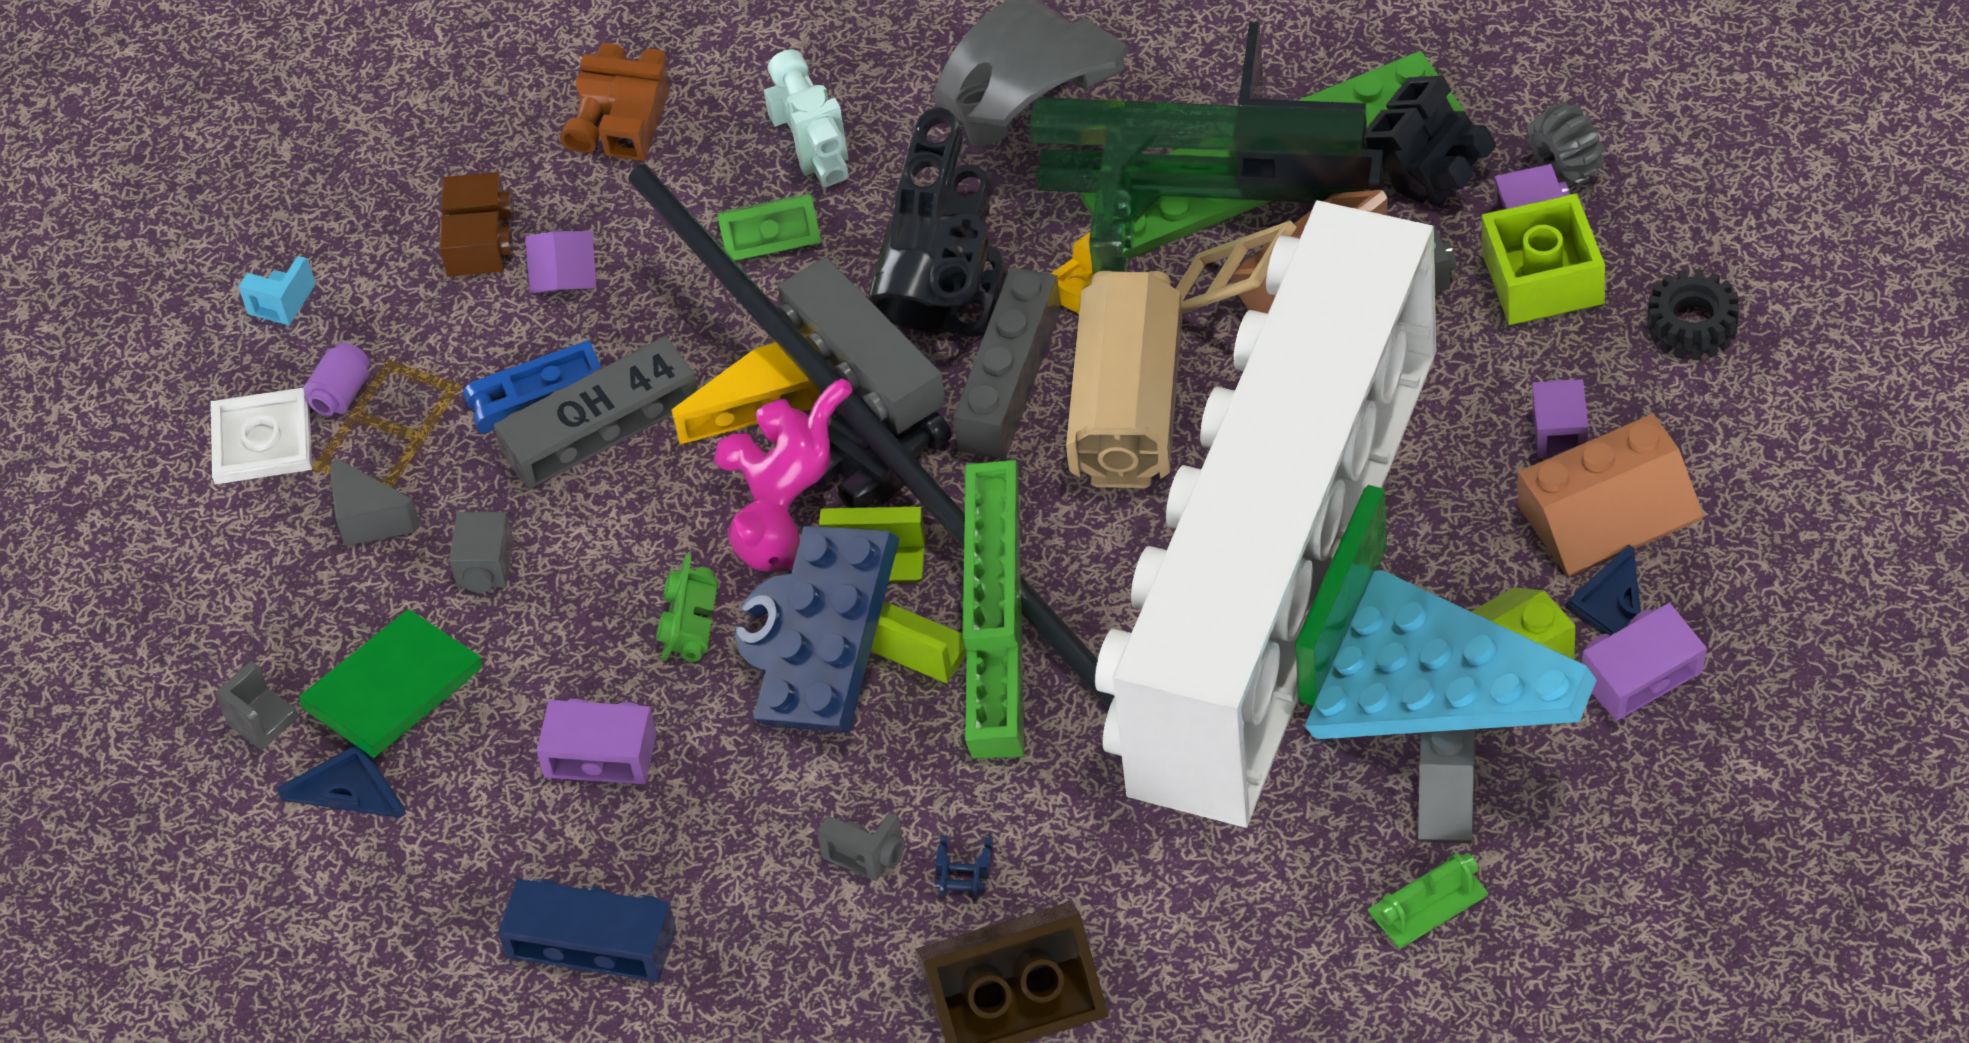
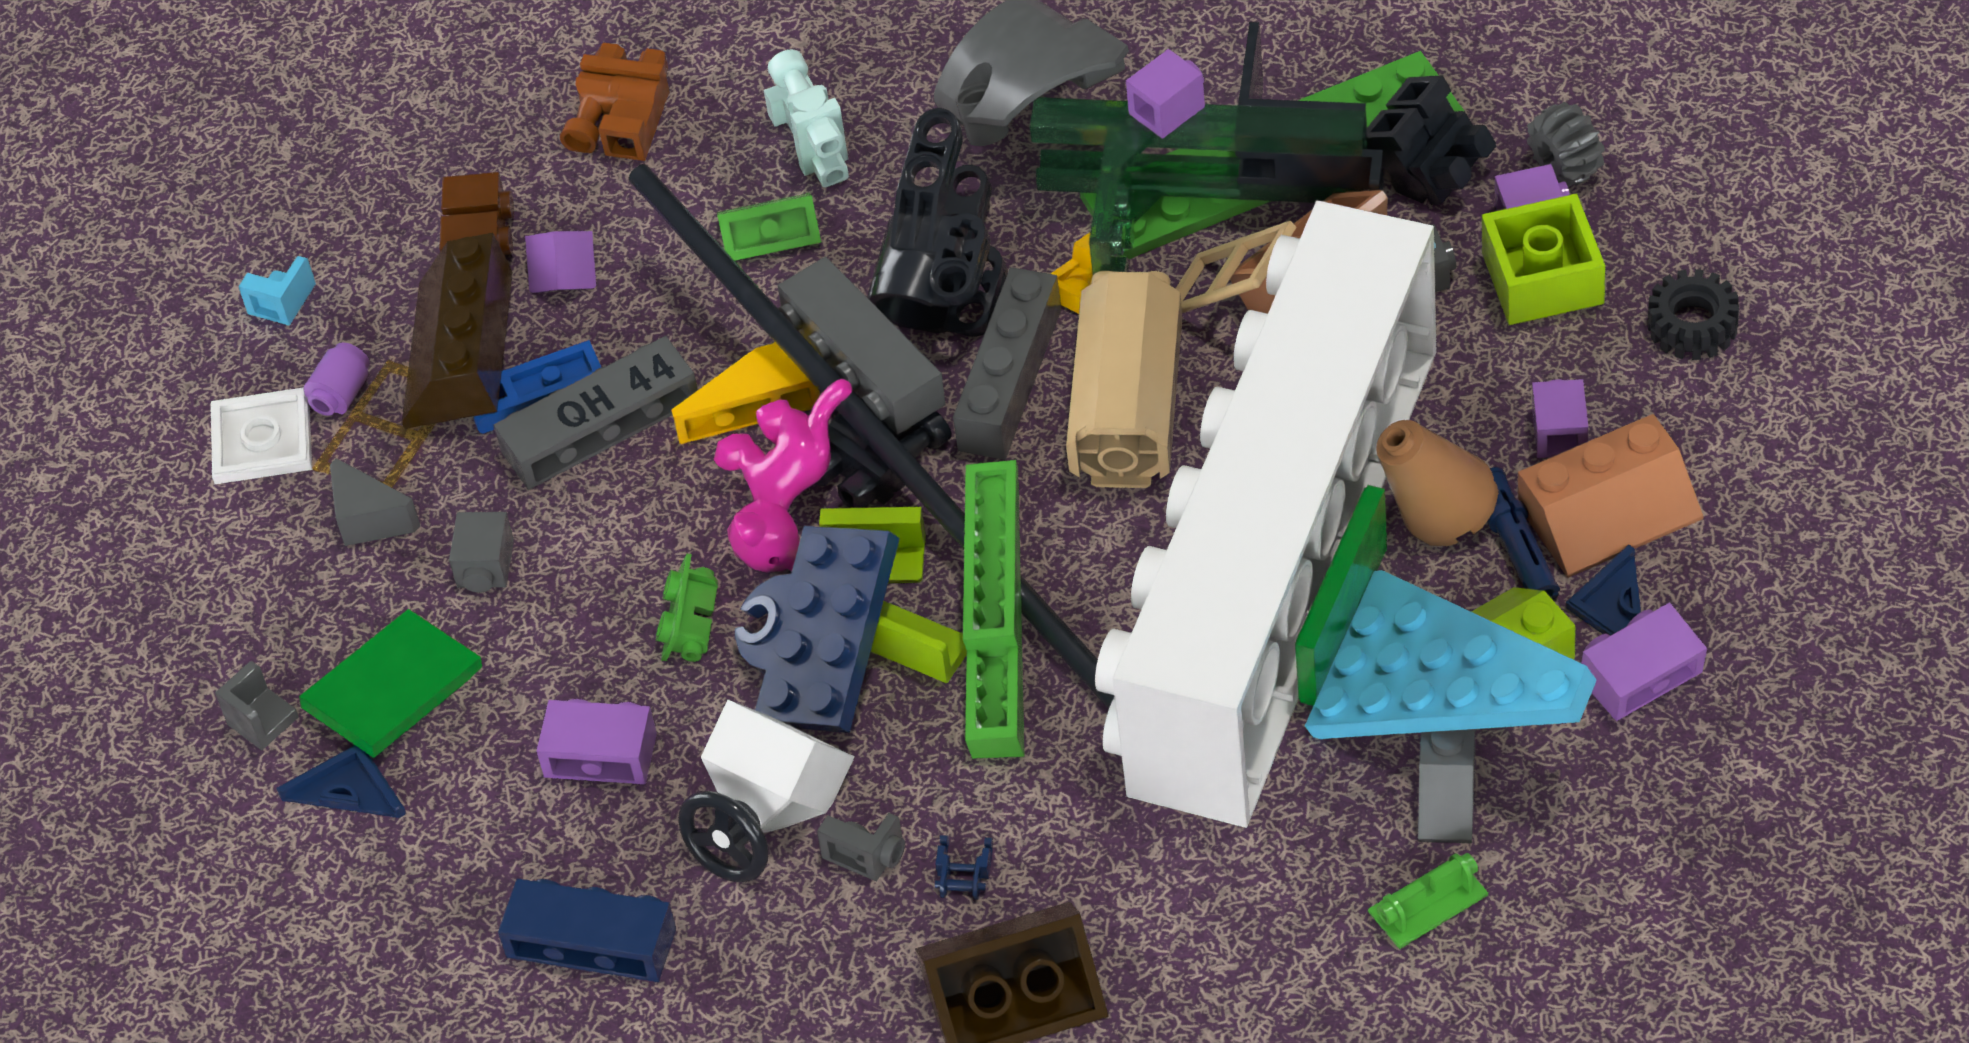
(459, 334): none -> dark brown slope
(763, 782): none -> white piece
(1165, 93): none -> medium lavender brick
(1435, 483): none -> medium nougat cone
(1511, 524): none -> dark blue pin

